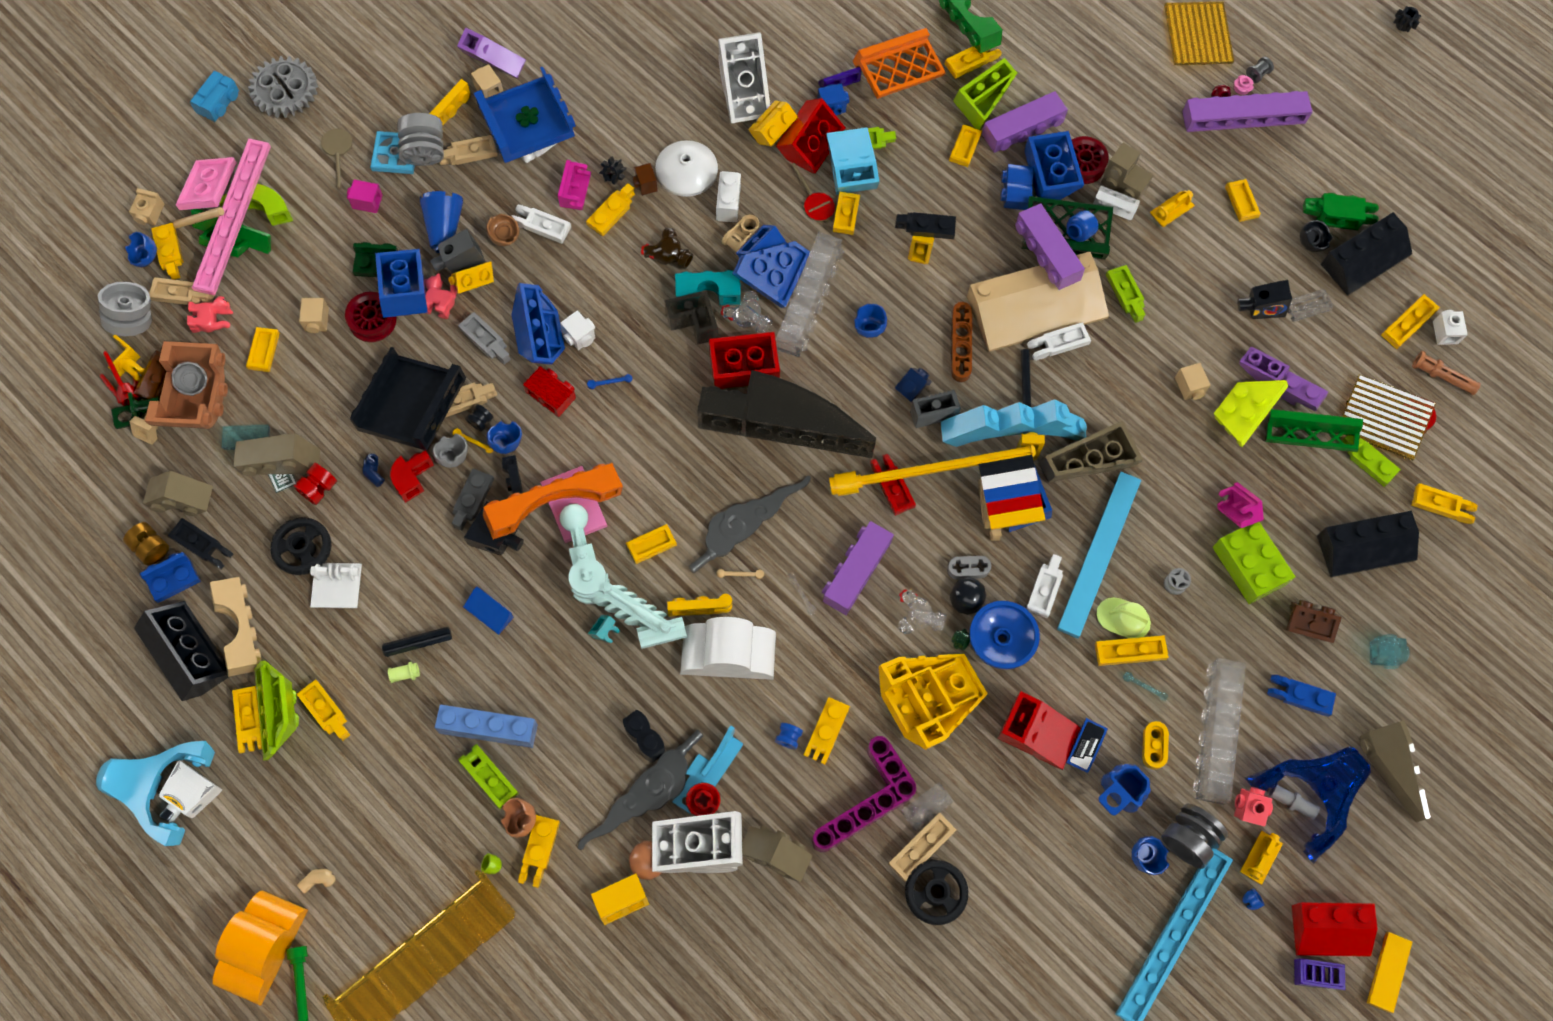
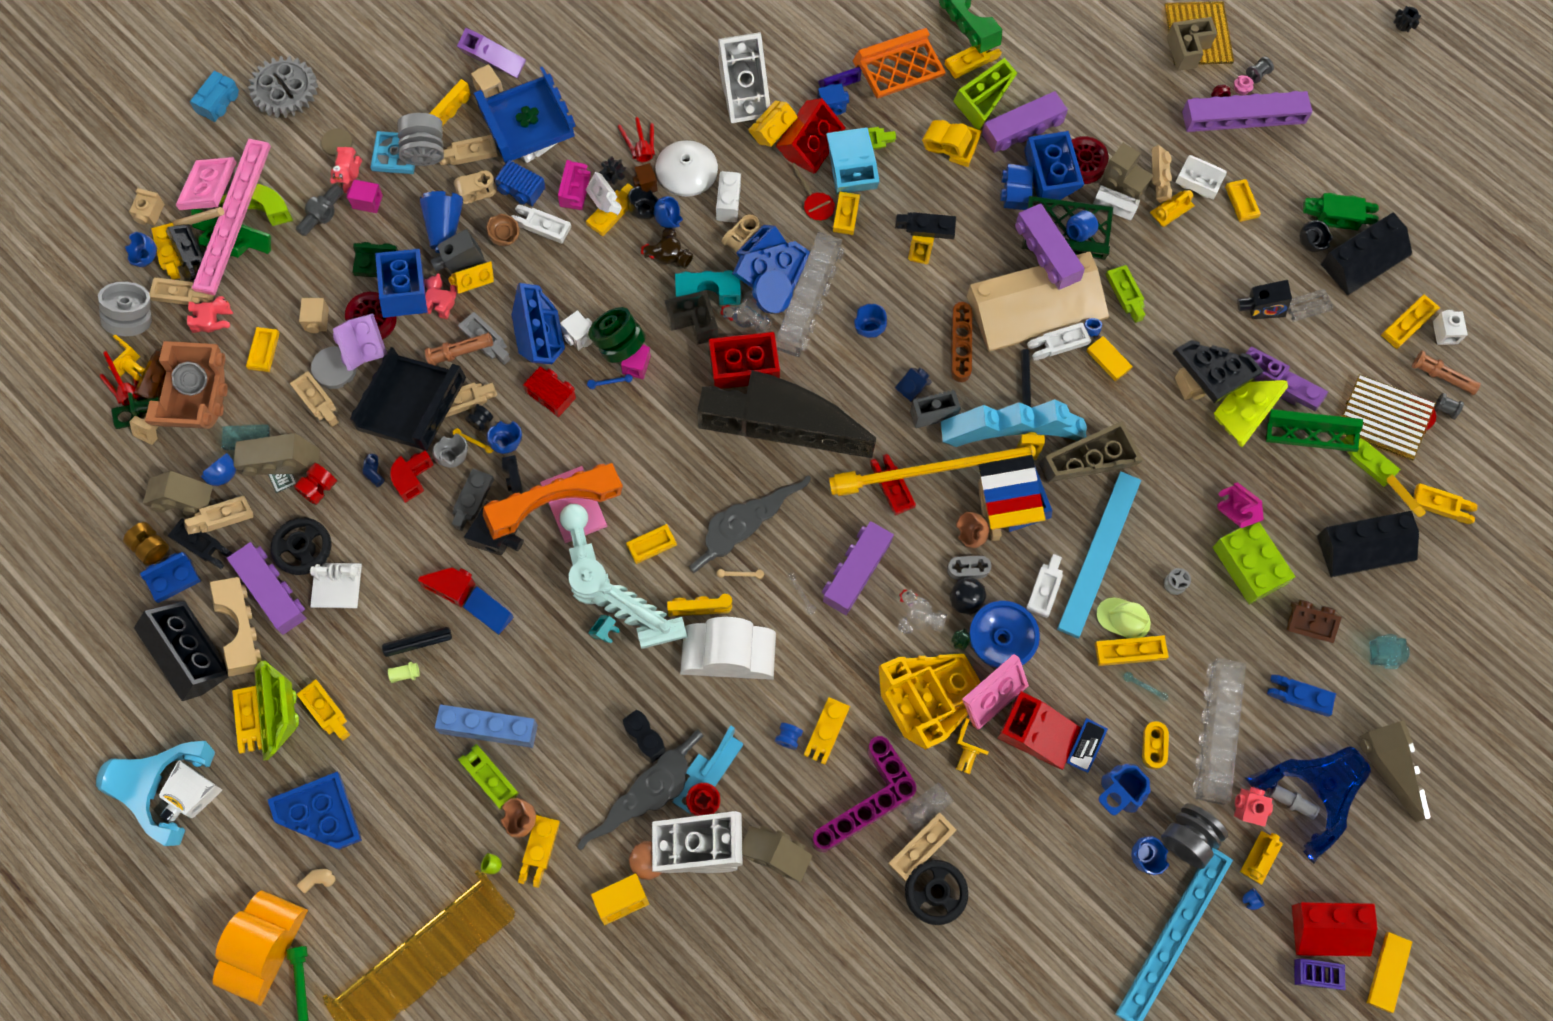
(186, 248): none -> black hinge
(219, 515): none -> tan hinge
(220, 471): none -> blue hair
(266, 587): none -> medium lavender brick
(315, 398): none -> tan hinge
(318, 811): none -> blue plate
(319, 210): none -> dark grey axle
(329, 369): none -> light grey tile
(346, 167): none -> coral animal
(359, 341): none -> lavender bracket
(449, 351): none -> nougat pin
(449, 584): none -> red slope
(474, 187): none -> tan piece
(519, 183): none -> blue brick
(603, 194): none -> white hinge
(617, 334): none -> dark green wheel
(637, 363): none -> dark pink brick
(641, 203): none -> black hair
(643, 150): none -> red plant
(667, 212): none -> blue hair
(772, 291): none -> tile
(947, 138): none -> yellow brick
(969, 751): none -> yellow bracket
(973, 529): none -> nougat hair
(995, 692): none -> bright pink tile
(1096, 326): none -> blue hinge
(1109, 358): none -> yellow tile
(1162, 176): none -> tan hinge
(1188, 41): none -> dark tan brick
(1201, 177): none -> white bracket
(1216, 368): none -> black plate
(1405, 496): none -> yellow tile
(1448, 406): none -> dark grey bush

